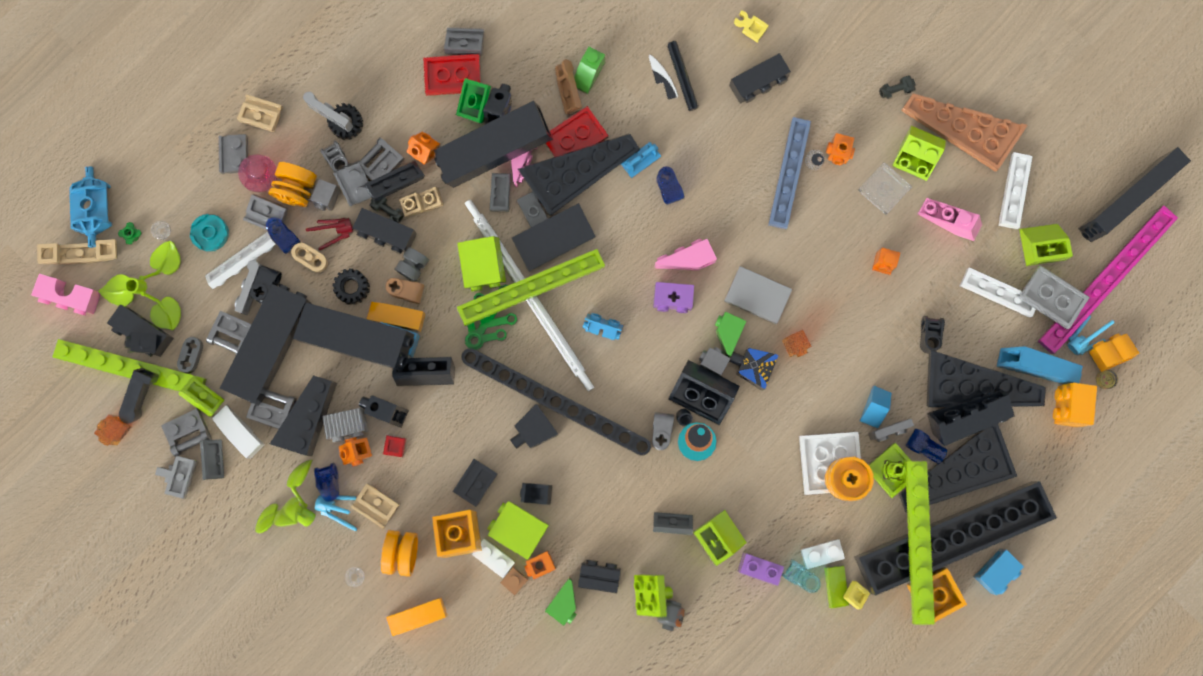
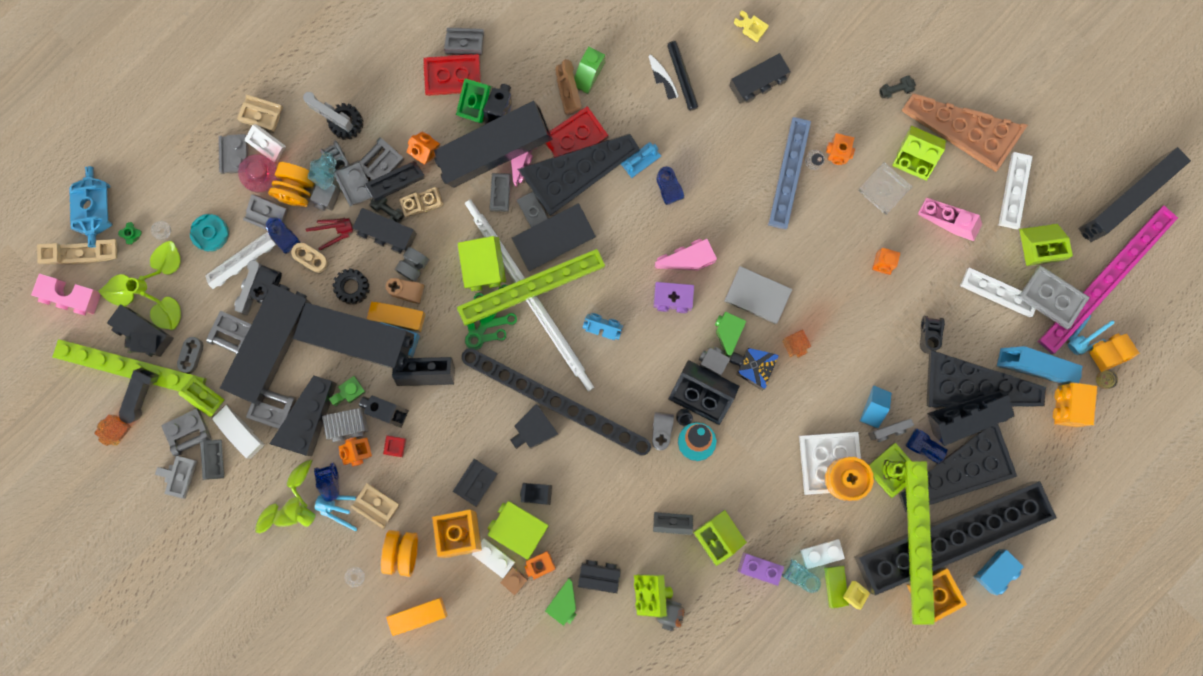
(265, 143): none -> white plate
(322, 170): none -> clear light blue piece
(349, 390): none -> bright green plate

